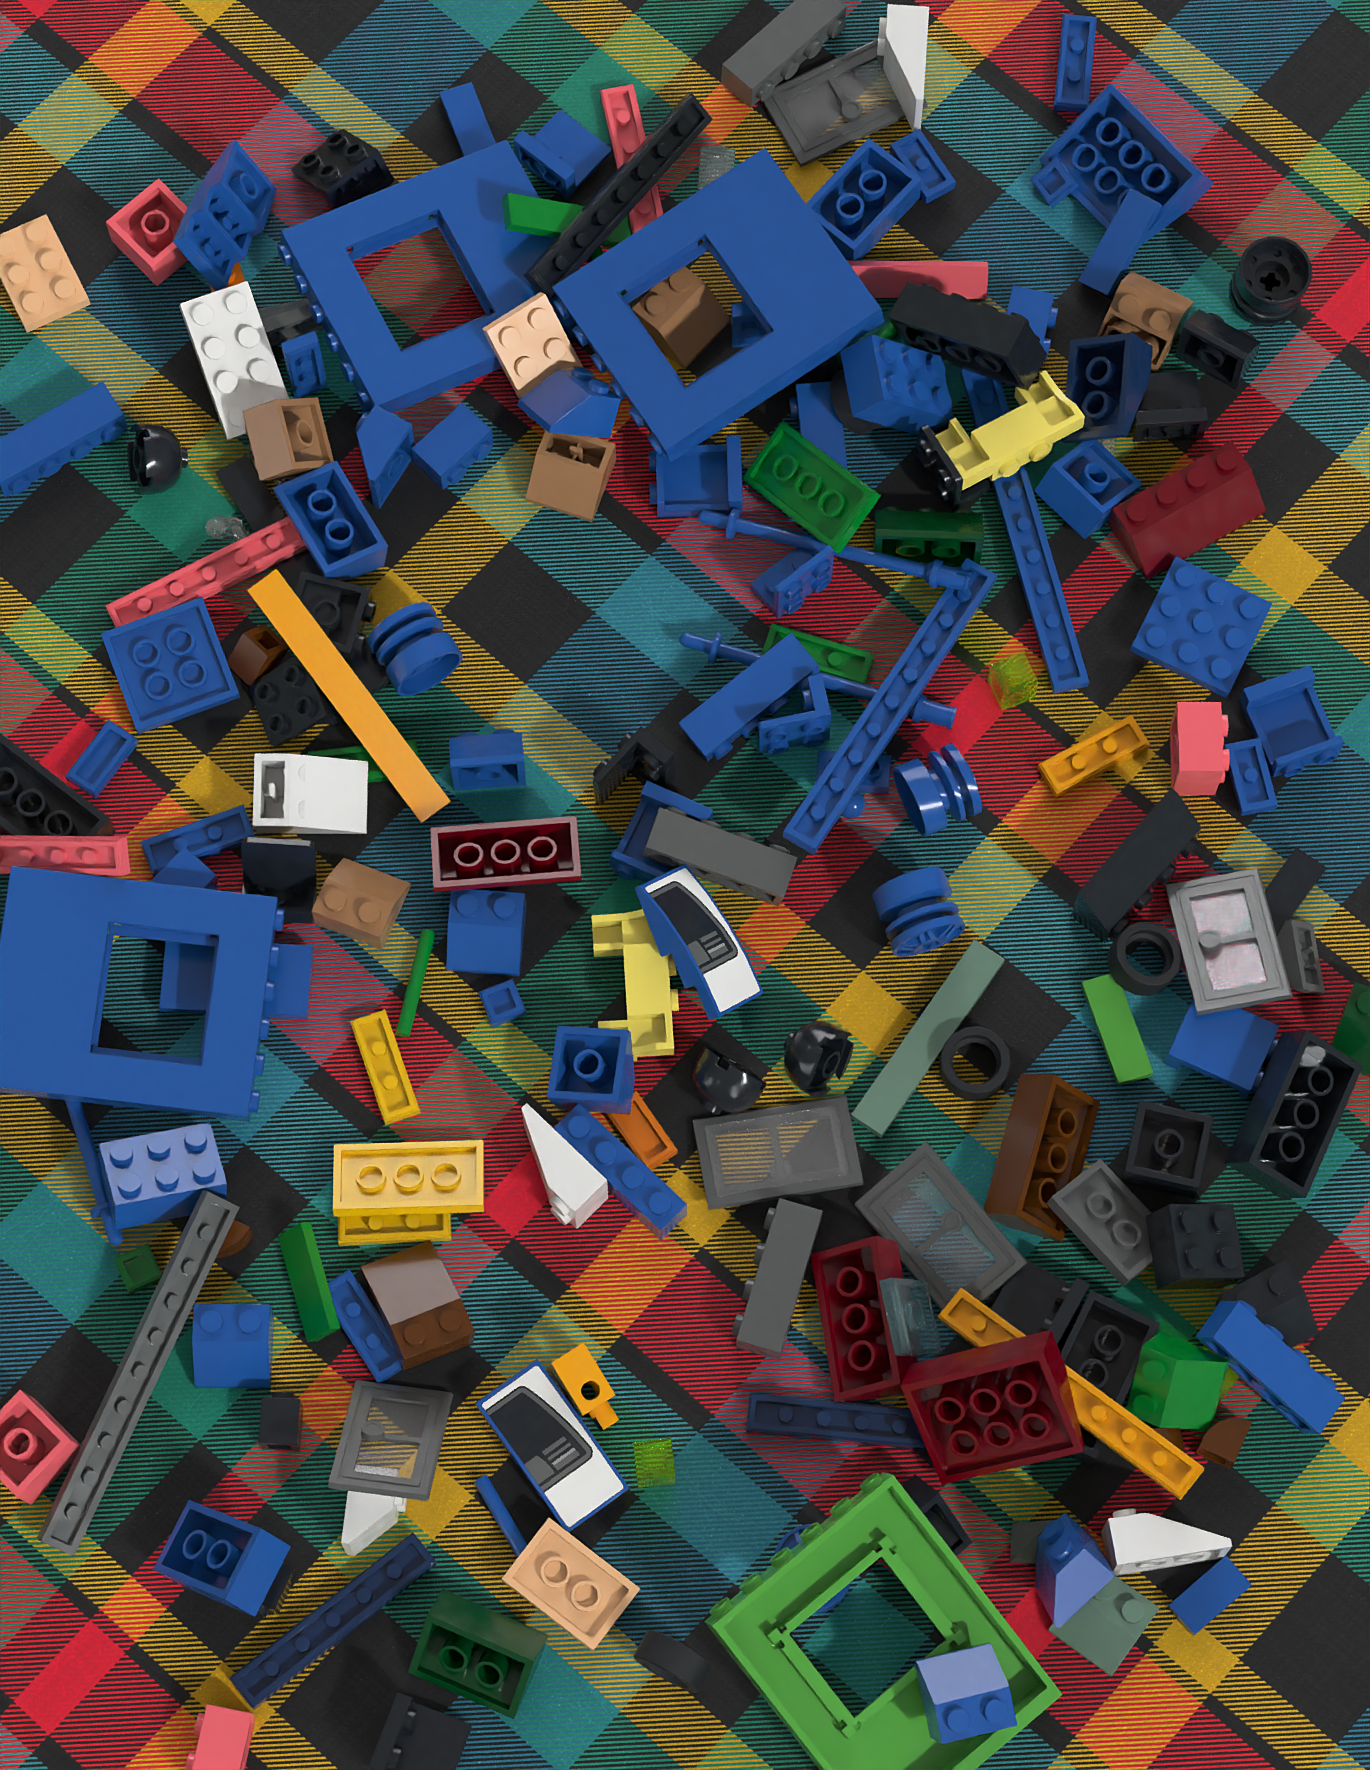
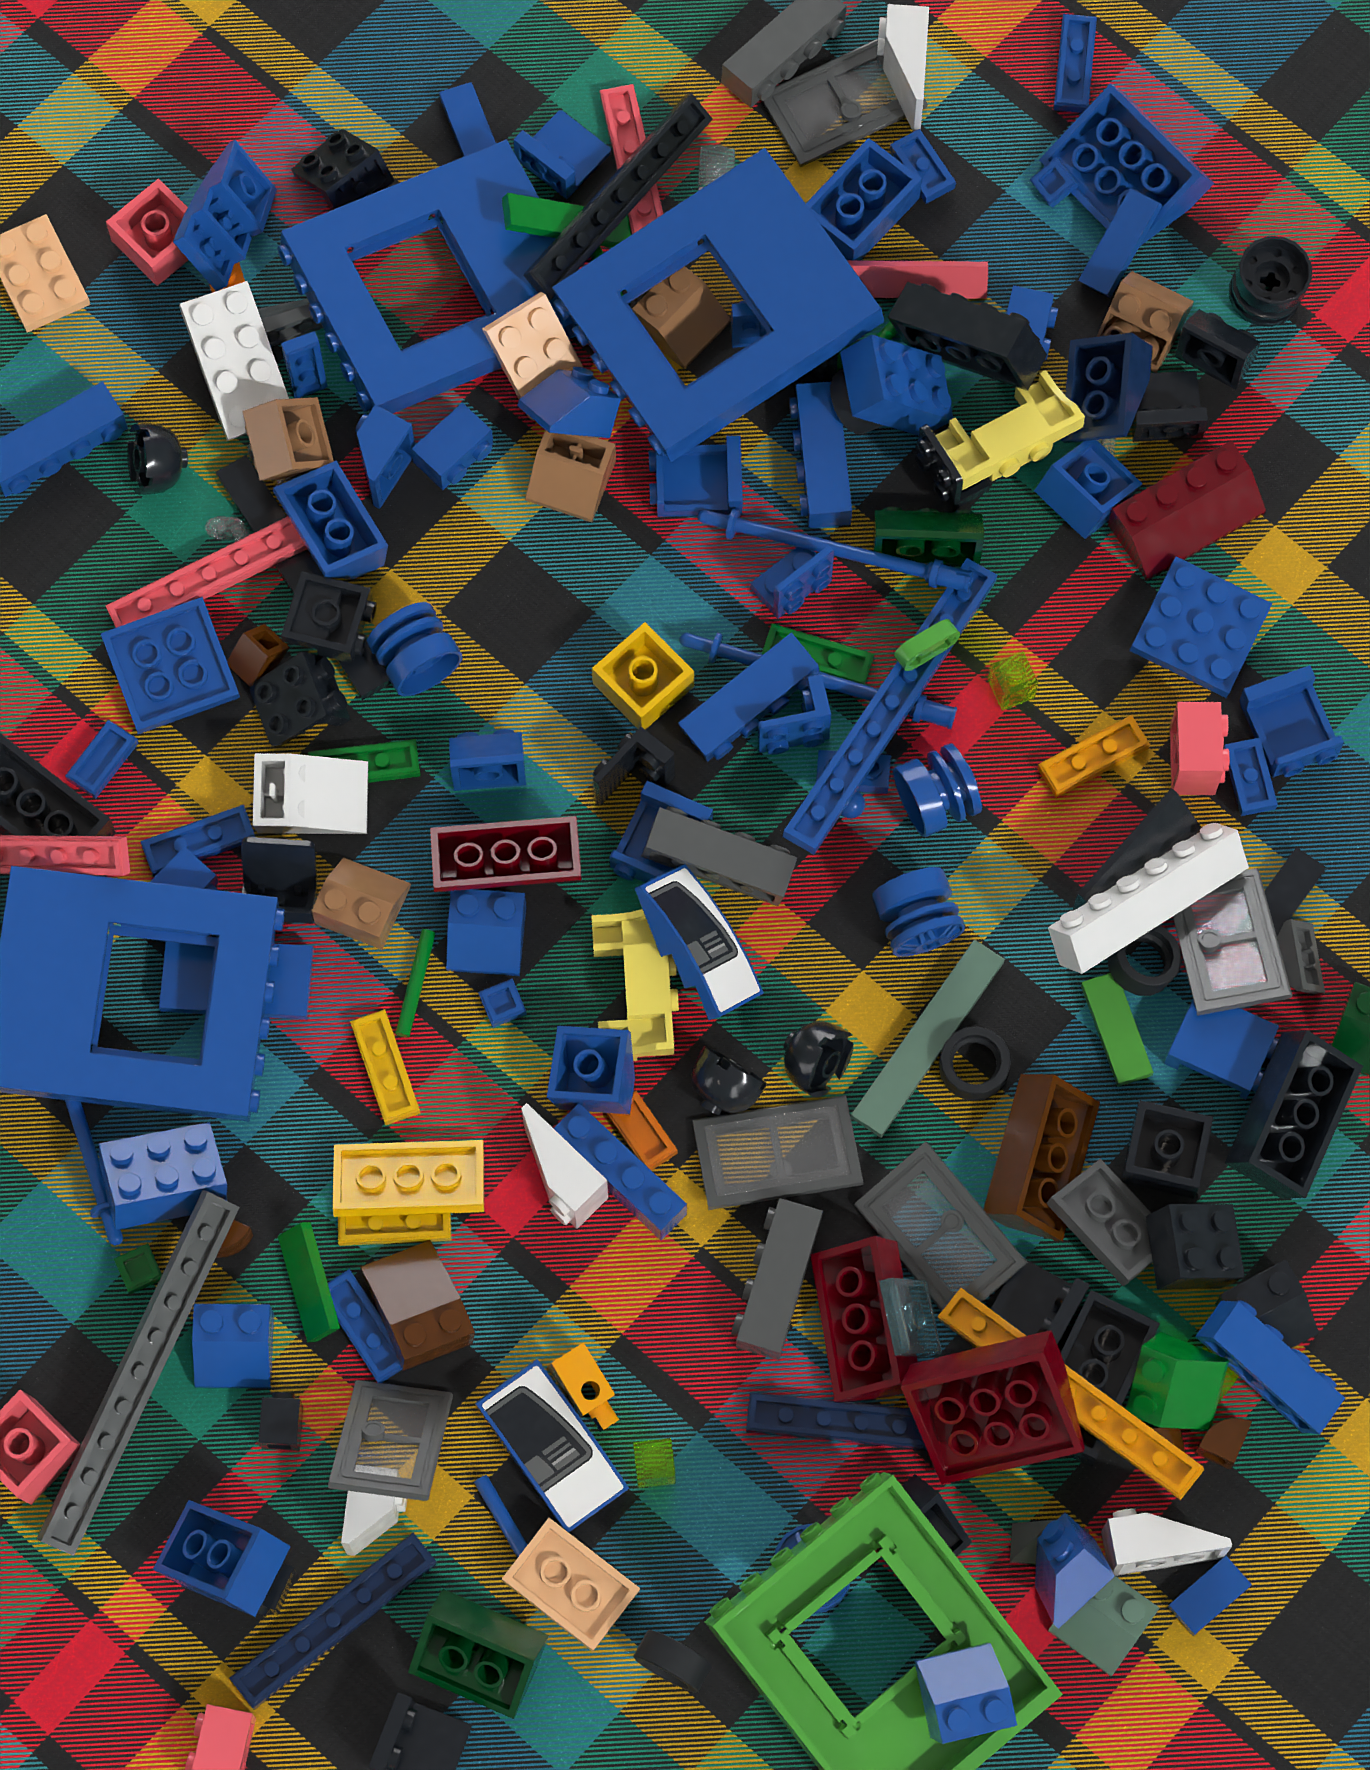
(348, 696): light orange tile -> none
(643, 677): none -> yellow brick
(811, 487): green tile -> none
(927, 645): none -> bright green beam
(1030, 550): blue plate -> none
(1148, 897): none -> white brick

